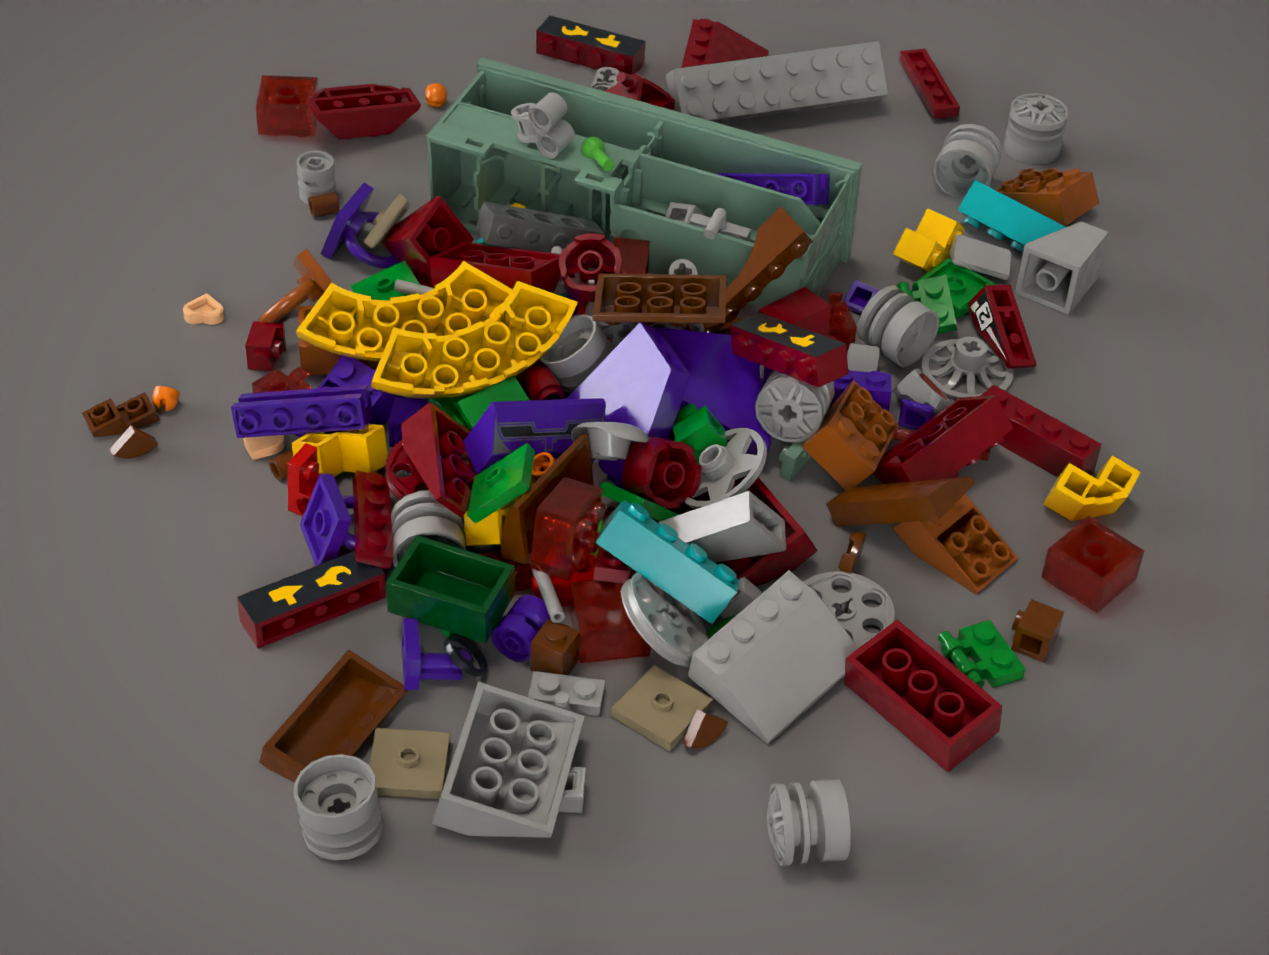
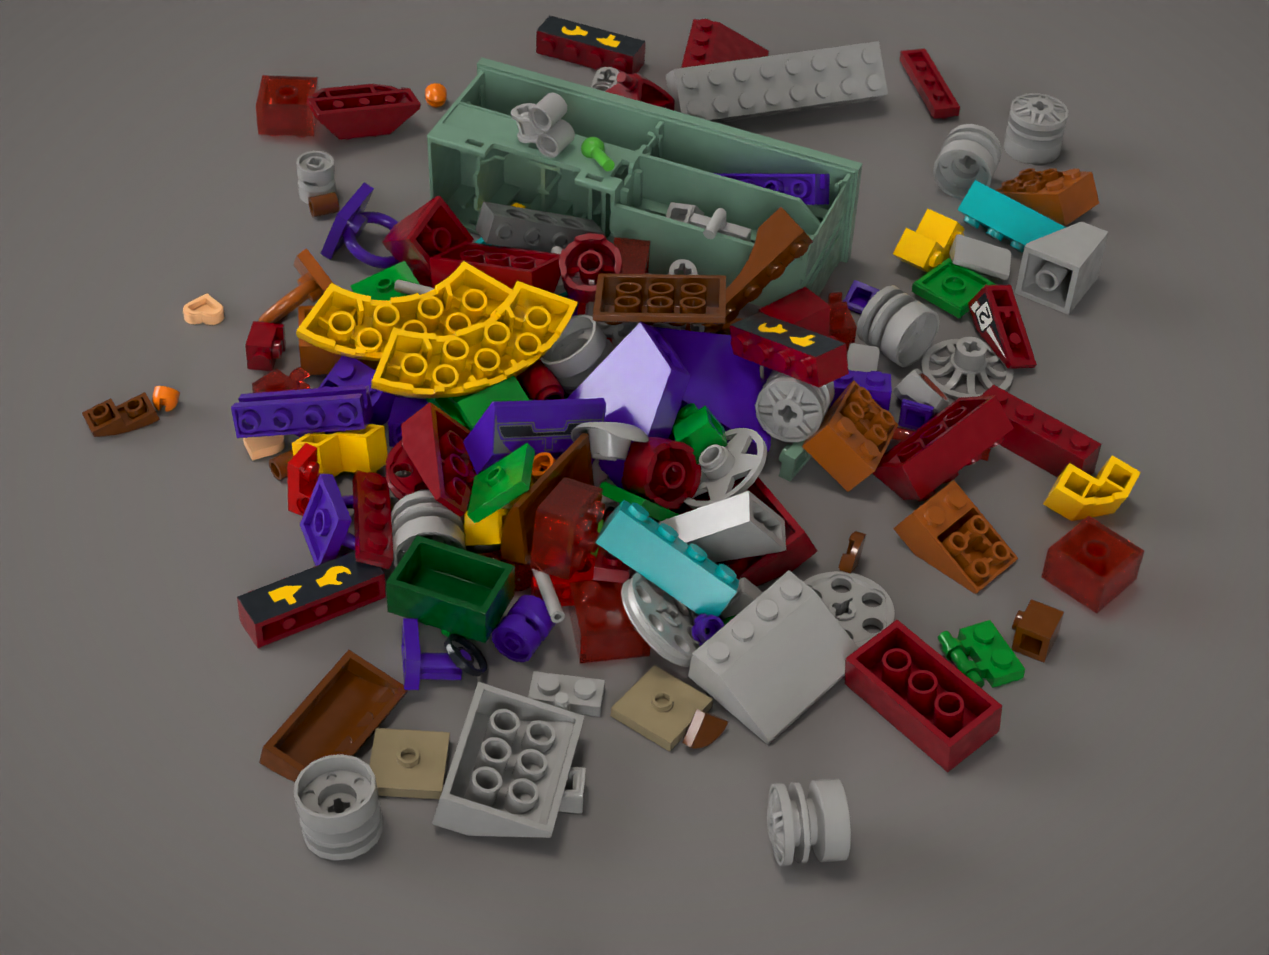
(133, 444): reddish brown tile -> none
(385, 221): dark tan plate -> none
(555, 649): reddish brown brick -> none
(702, 621): none -> dark purple plate
(897, 501): reddish brown slope -> none
(935, 295): green plate -> none

